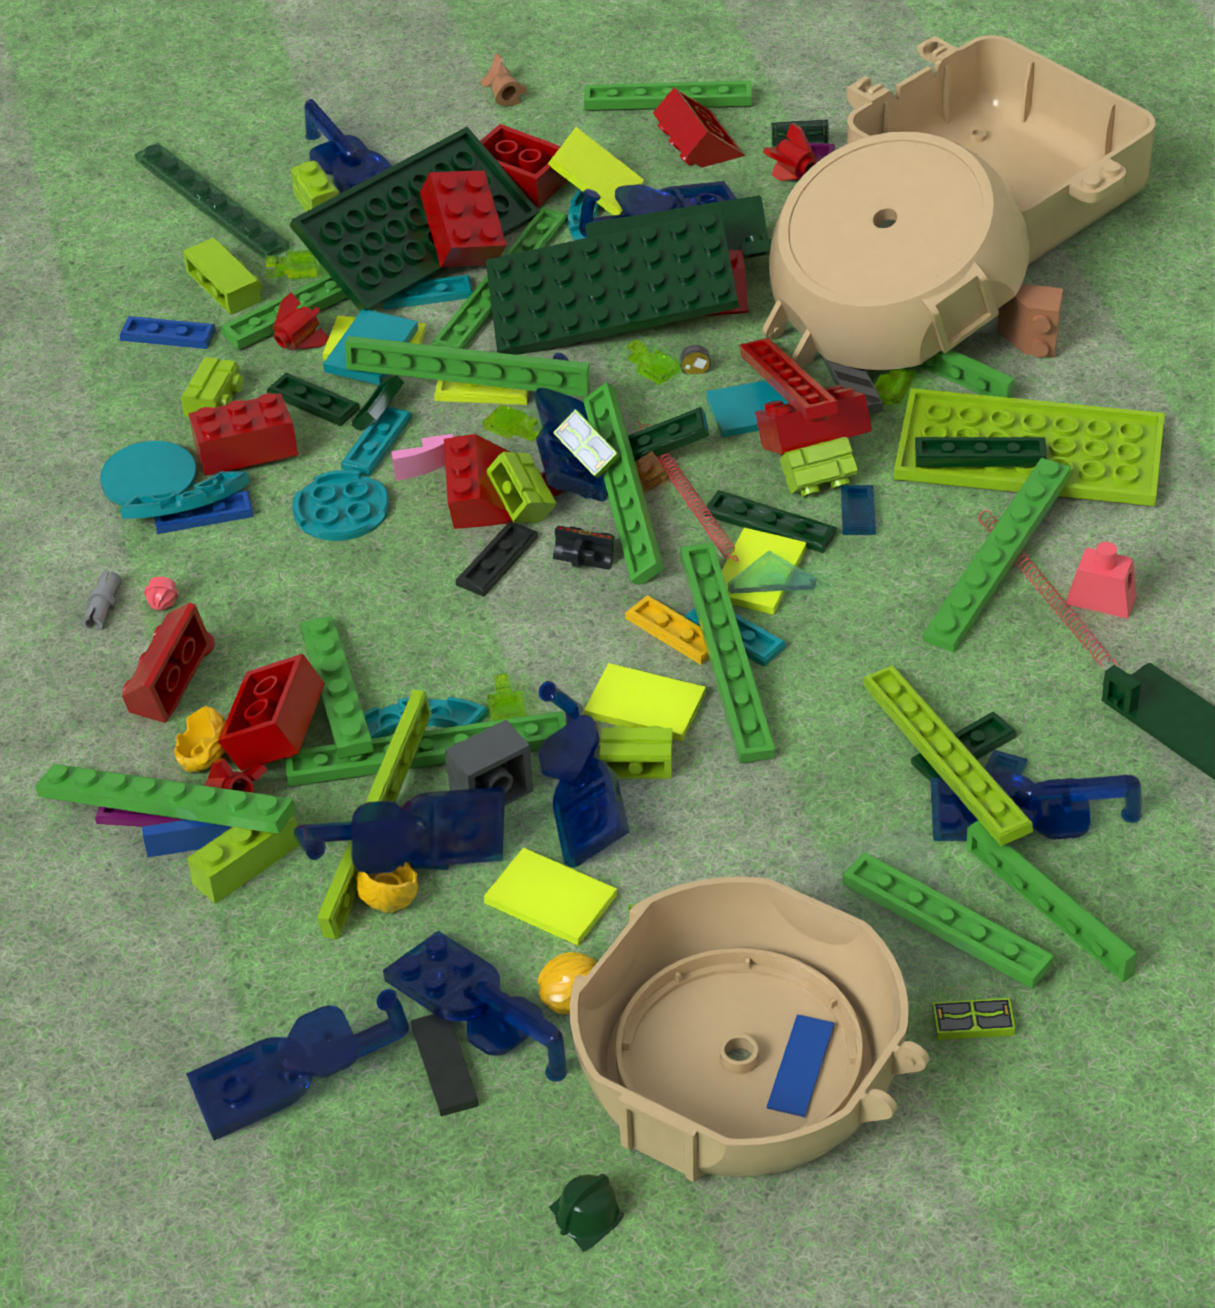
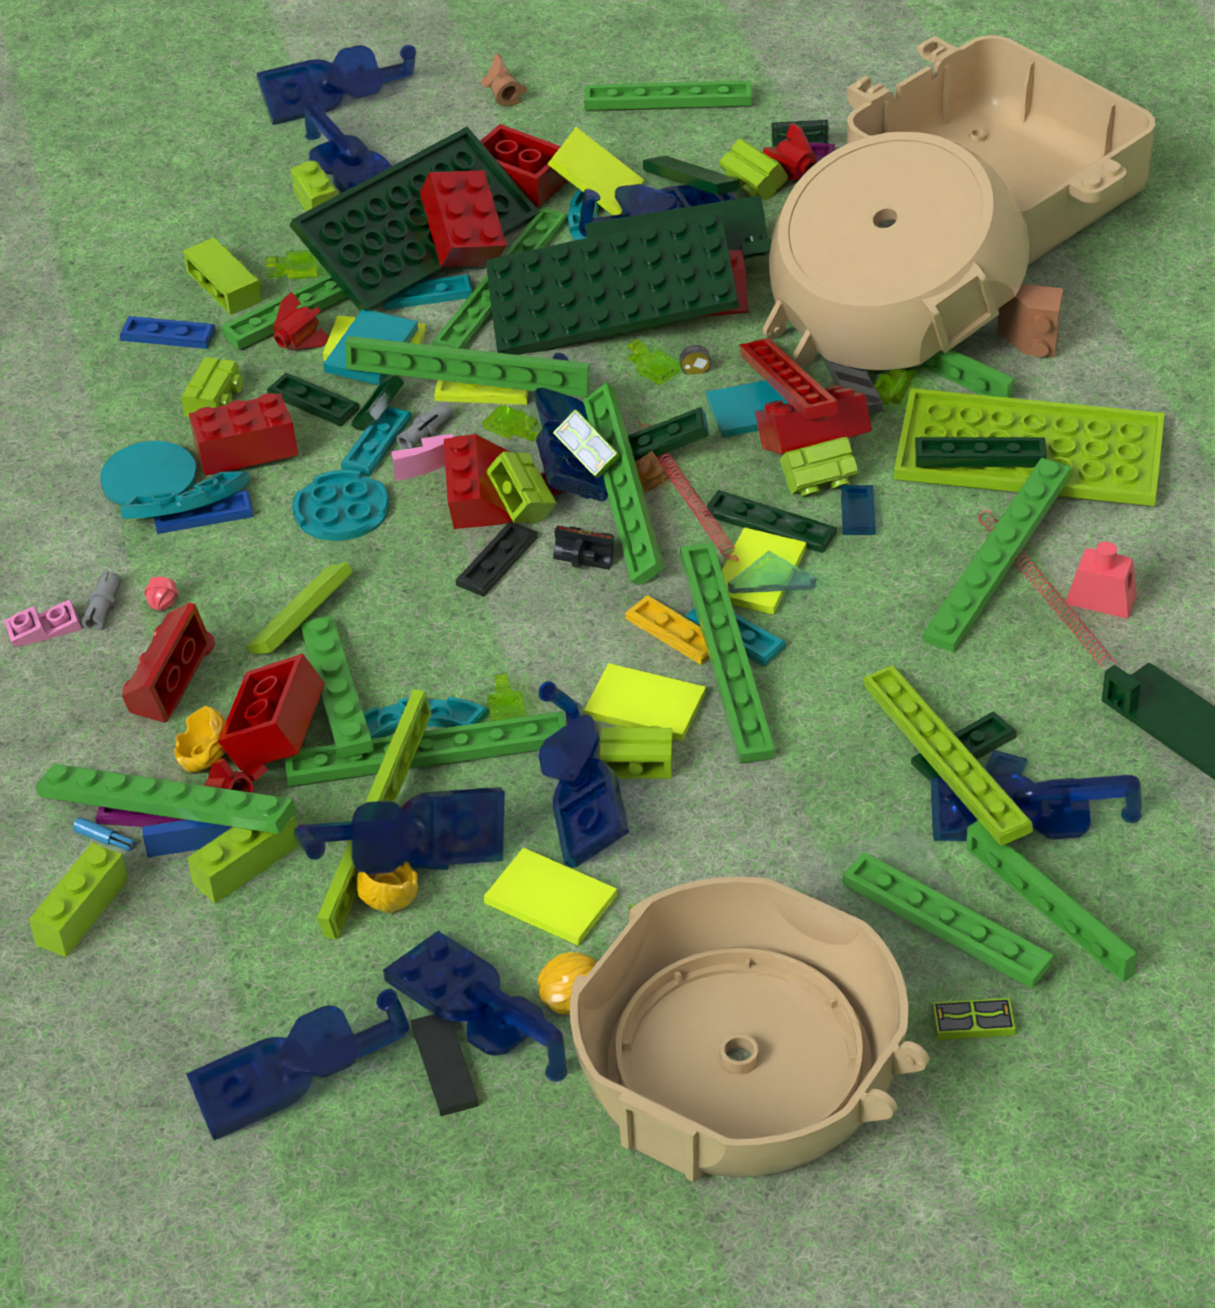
(32, 627): none -> bright pink slope
(78, 899): none -> lime brick
(101, 833): none -> dark azure pin
(212, 201): clear green plate -> none
(299, 608): none -> lime tile
(351, 72): none -> clear blue plate
(436, 417): none -> light grey pin
(491, 760): dark grey brick -> none
(587, 1210): dark green piece -> none
(691, 175): none -> dark green tile
(695, 131): red slope -> none
(754, 169): none -> lime brick
(800, 1065): blue tile -> none

